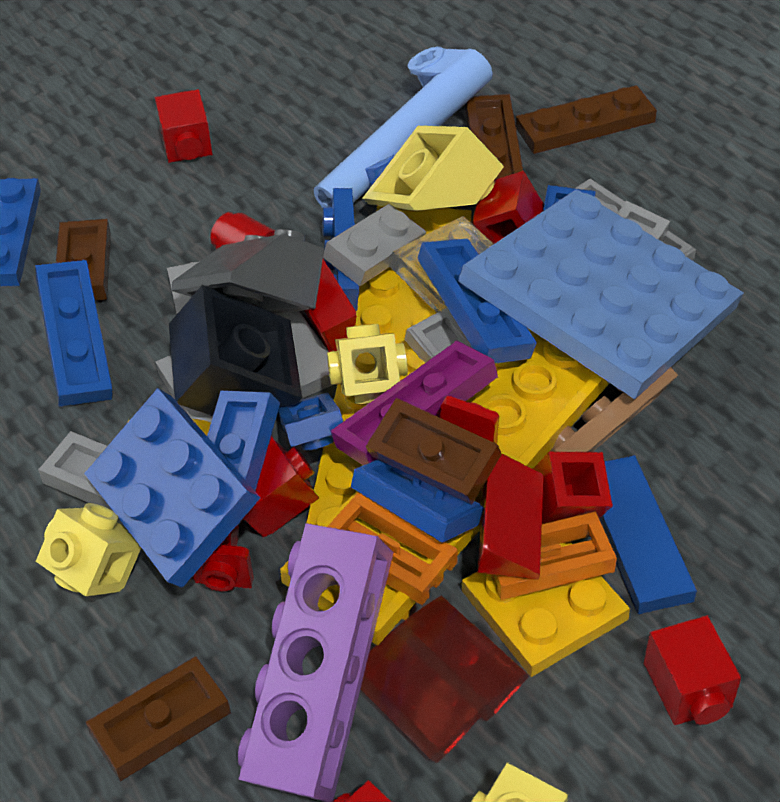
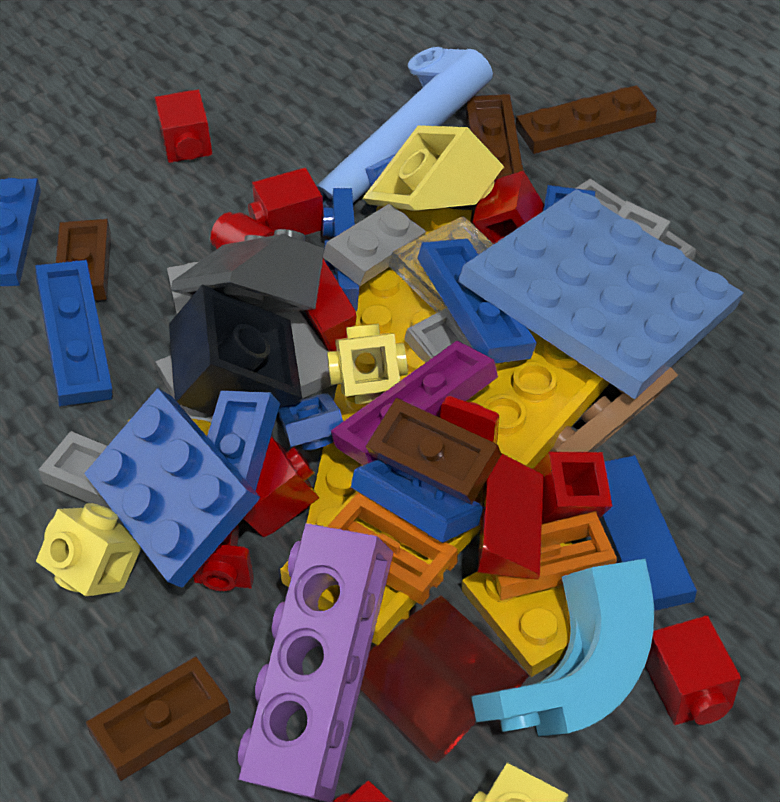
(288, 202): none -> red brick
(604, 658): none -> medium azure arch

